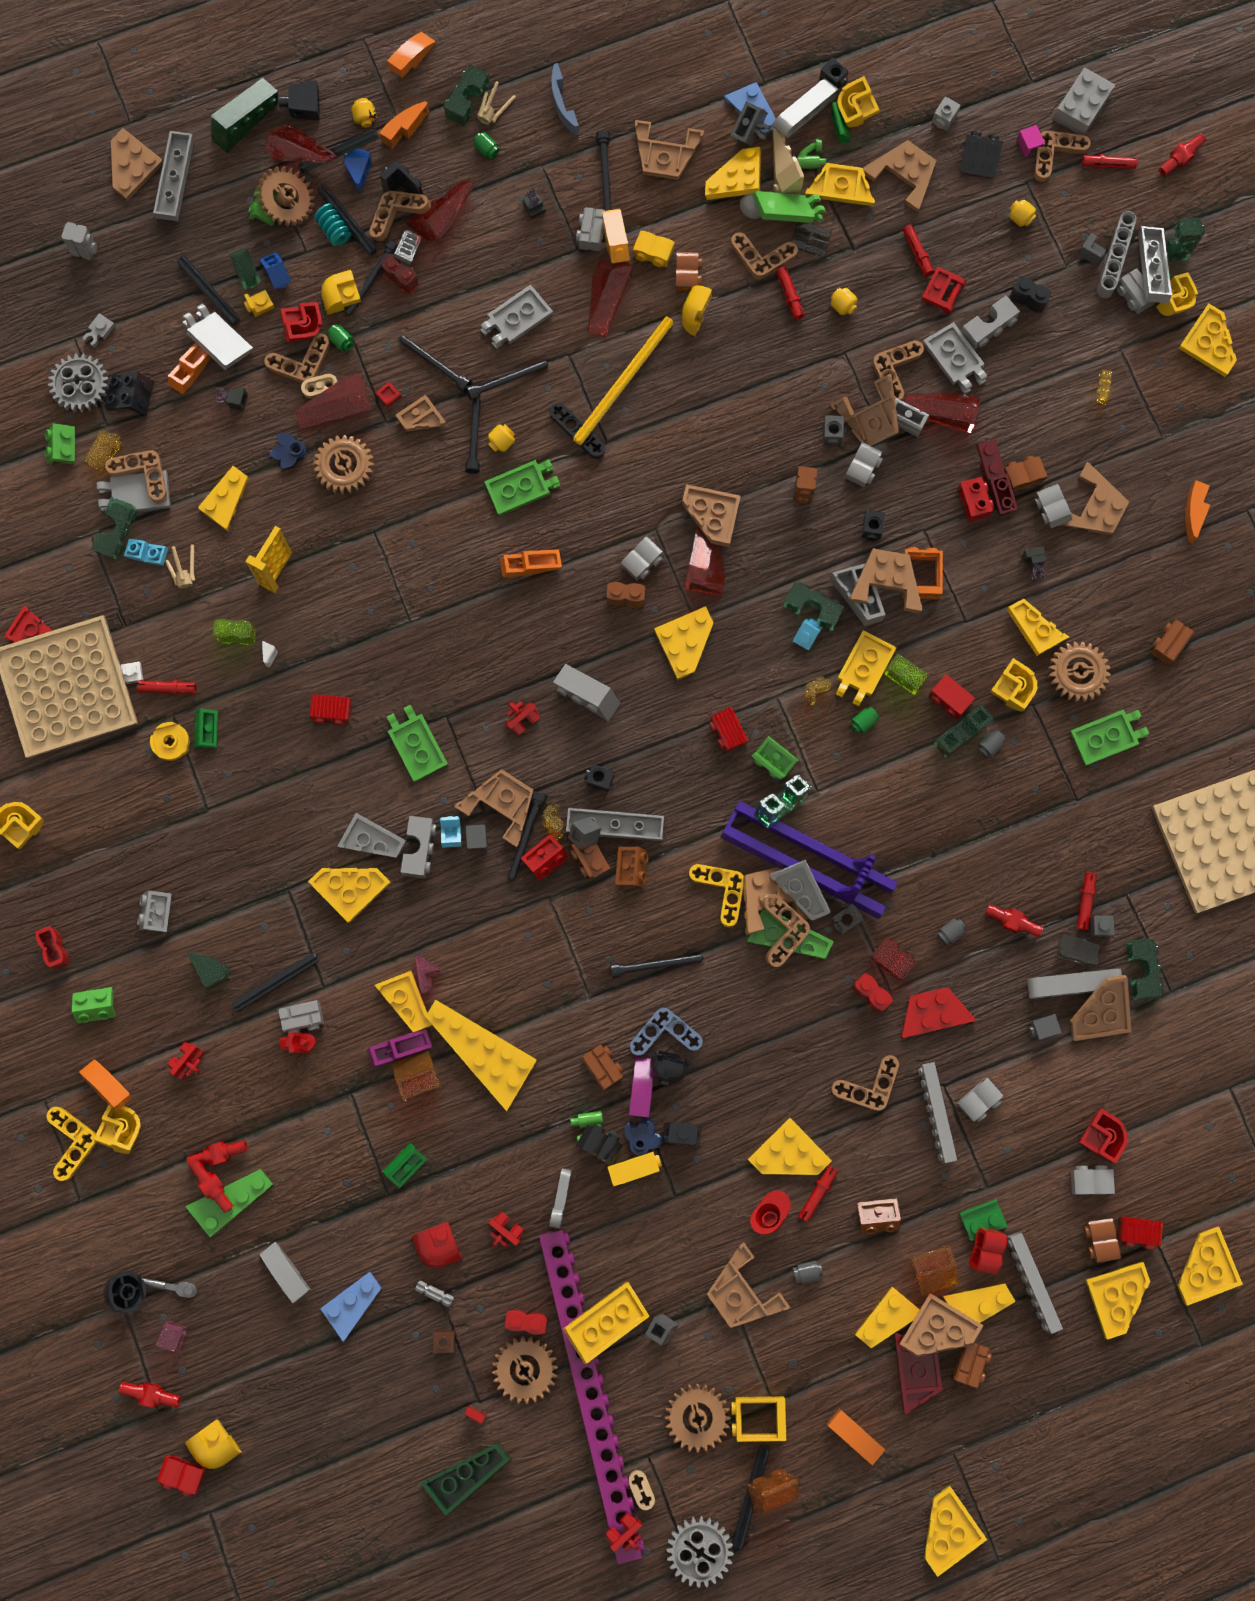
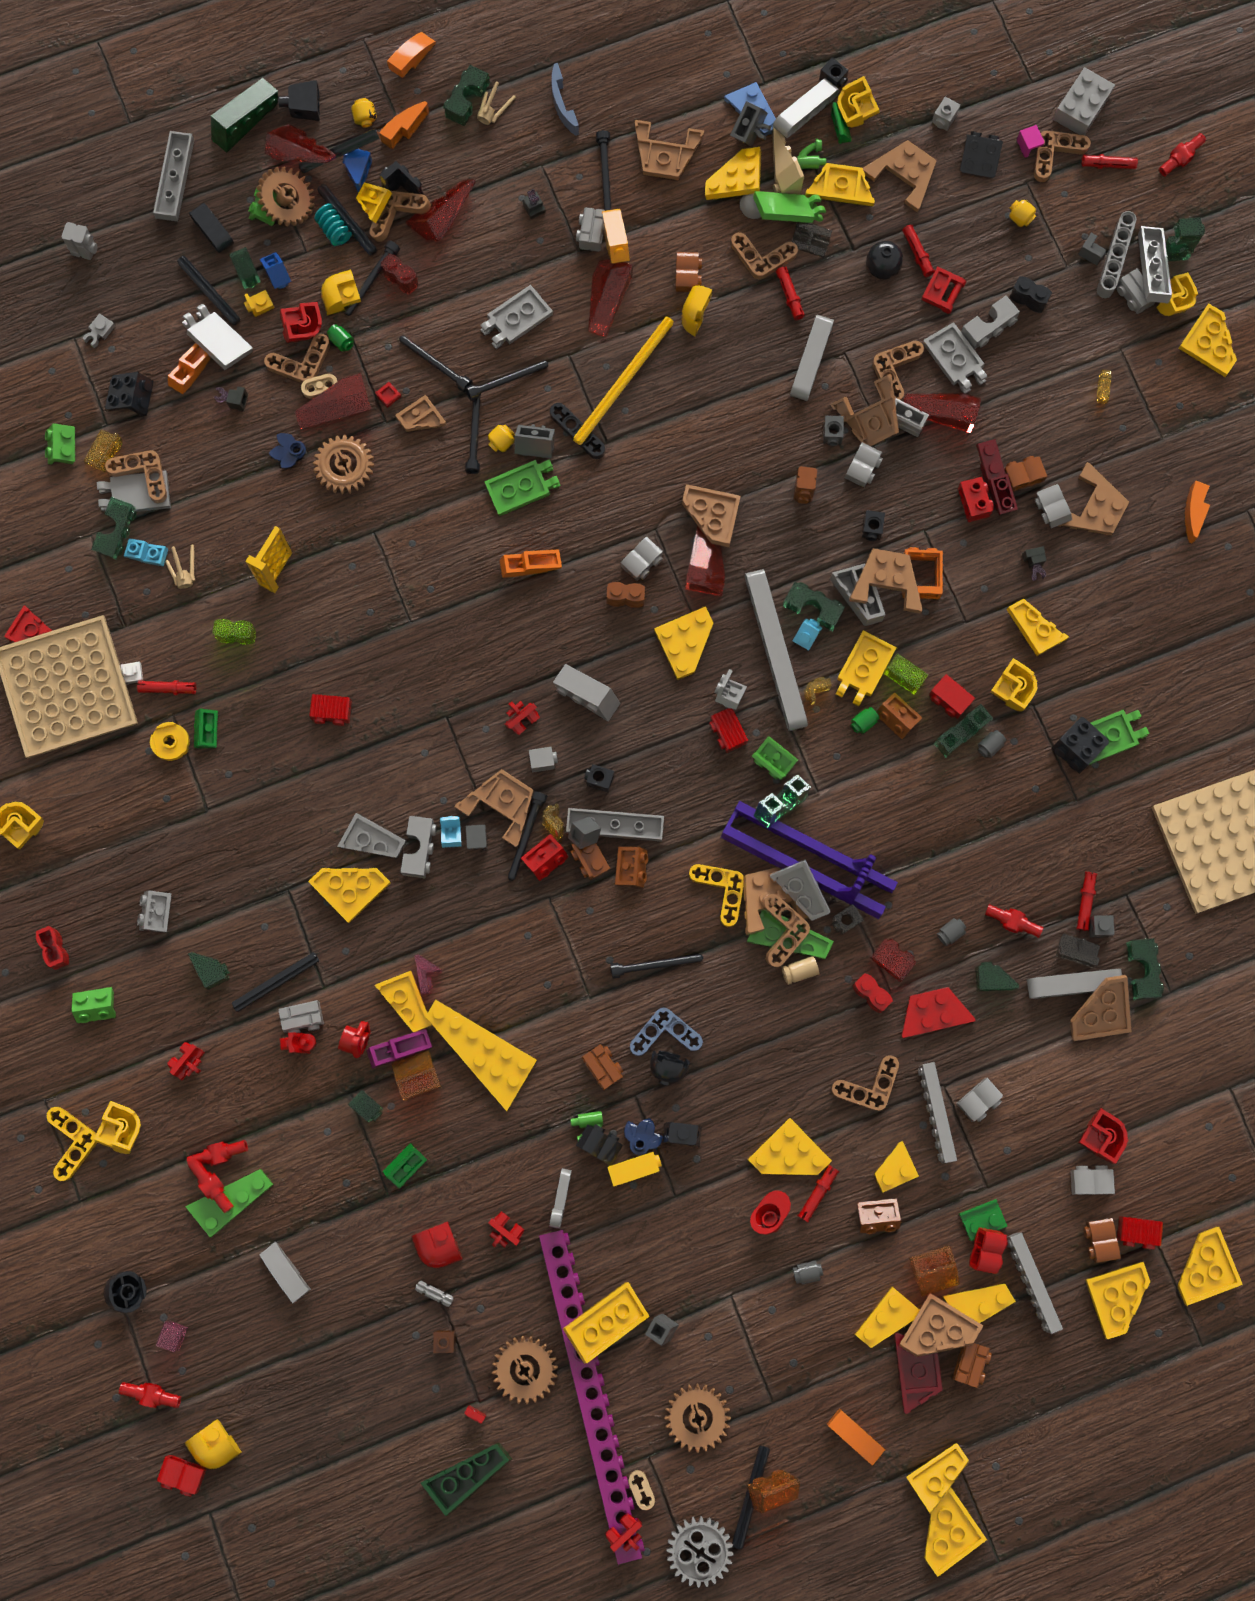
(79, 383): light grey gear -> none
(105, 1085): orange slope -> none
(131, 164): medium nougat plate -> none
(182, 1289): flat silver piece -> none
(211, 228): none -> black beam
(223, 499): yellow wing -> none
(269, 653): white slope -> none
(349, 1306): medium blue wing -> none
(355, 1040): none -> red piece
(366, 1106): none -> clear green slope
(373, 200): none -> yellow wing
(407, 247): dark grey slope -> none
(416, 745): bright green tile -> none
(486, 145): green brick -> none
(532, 1323): red brick -> none
(534, 441): none -> dark grey brick
(542, 759): none -> light grey brick
(641, 1088): magenta slope -> none
(653, 249): yellow brick -> none
(729, 692): none -> light grey bracket
(735, 1297): medium nougat wing -> none
(776, 650): none -> light grey beam
(780, 1434): yellow window -> none
(800, 970): none -> tan piece
(811, 357): none -> light grey beam
(844, 301): yellow head -> none
(884, 259): none -> black cylinder
(895, 1169): none -> yellow wing
(898, 715): none -> dark orange bracket
(937, 1476): none -> yellow wing
(993, 978): none -> clear green slope
(1044, 1027): dark grey brick -> none
(1062, 674): medium nougat gear -> none
(1080, 745): none -> black bracket
(1172, 642): dark orange brick -> none

